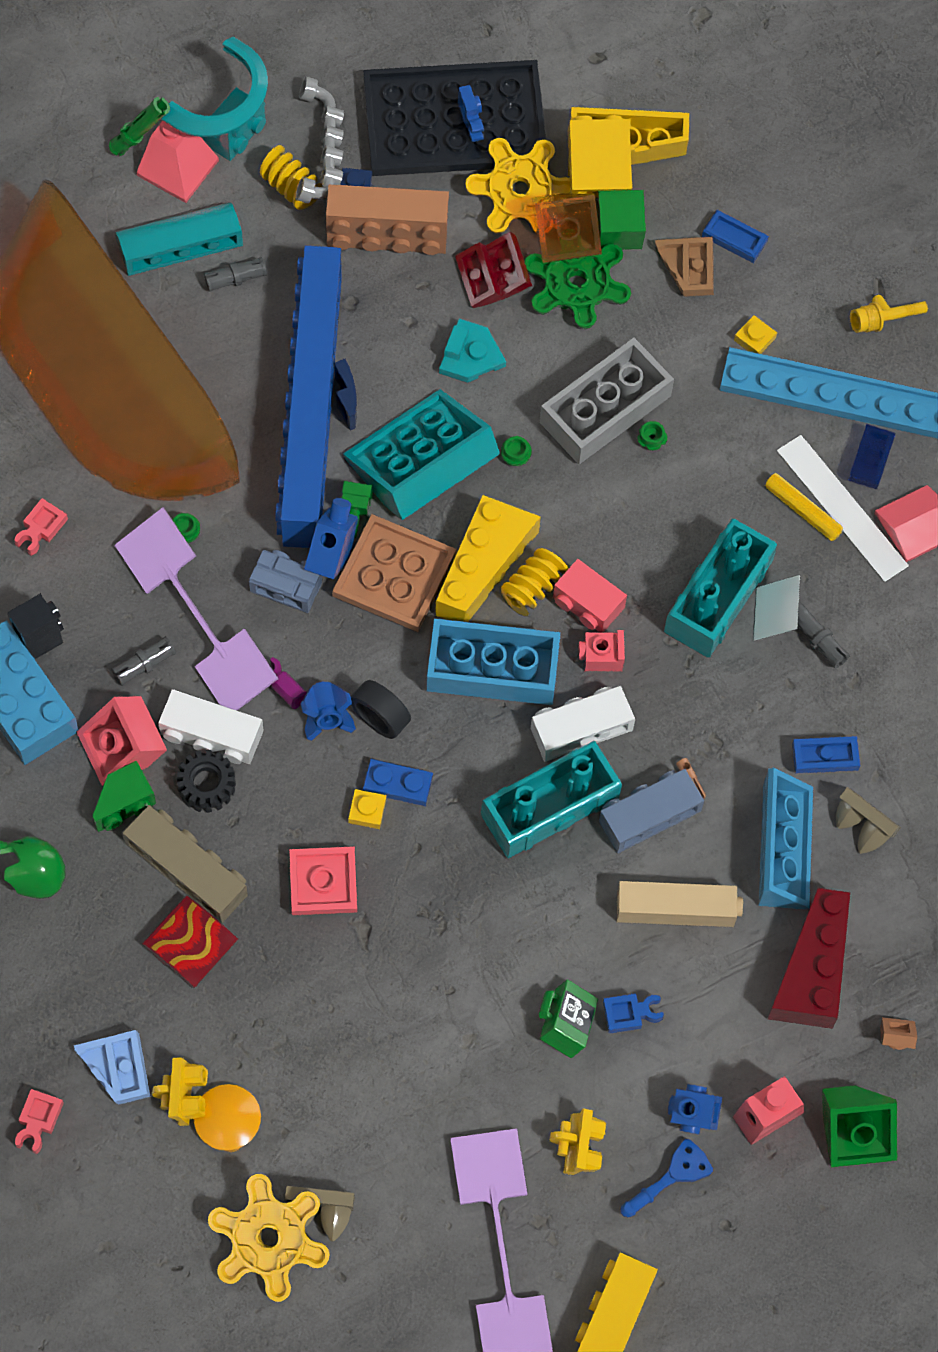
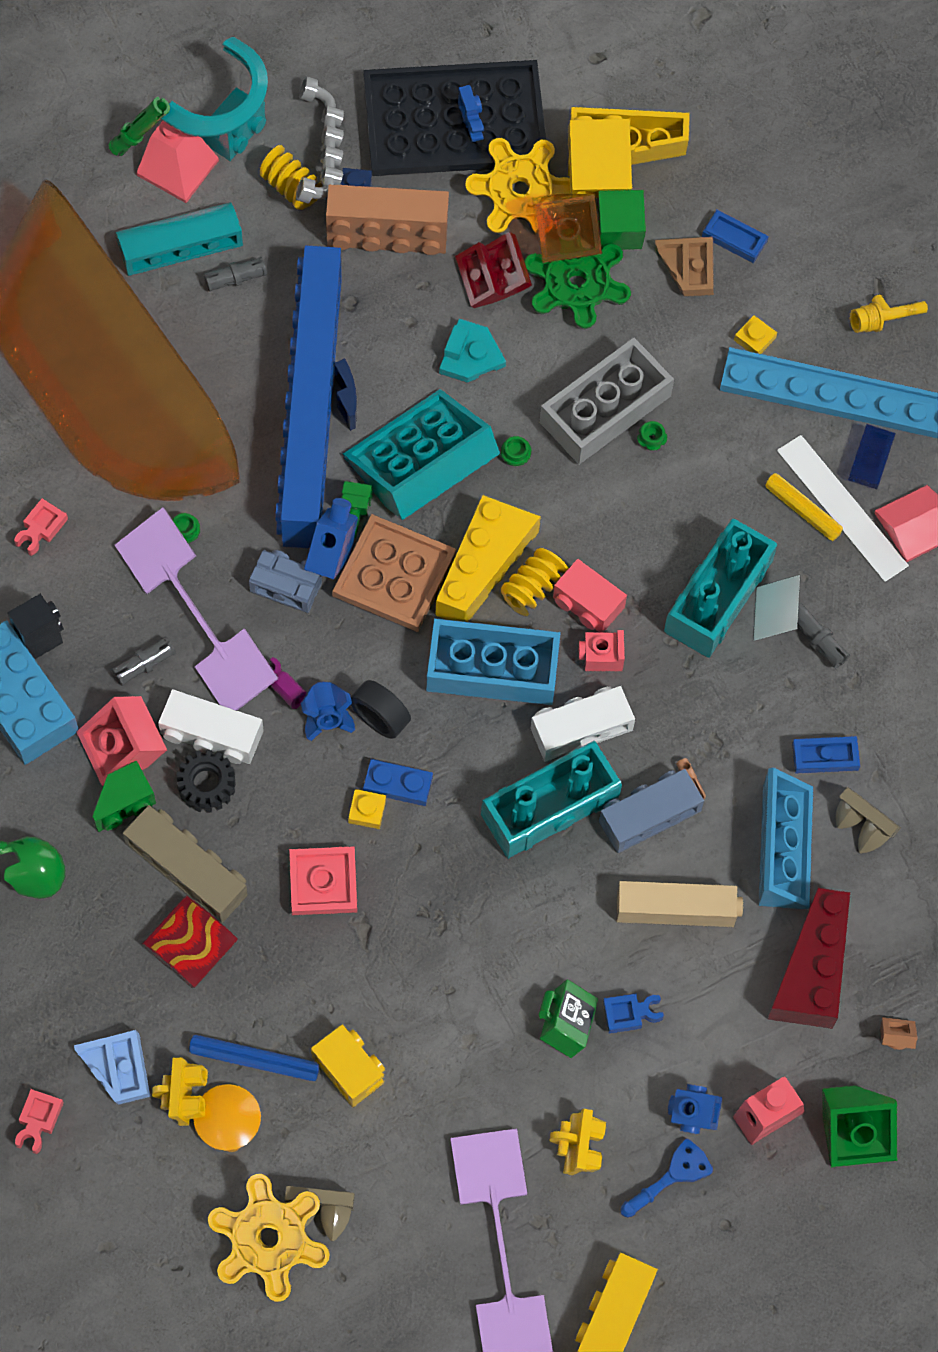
(254, 1058): none -> blue axle
(348, 1065): none -> yellow brick

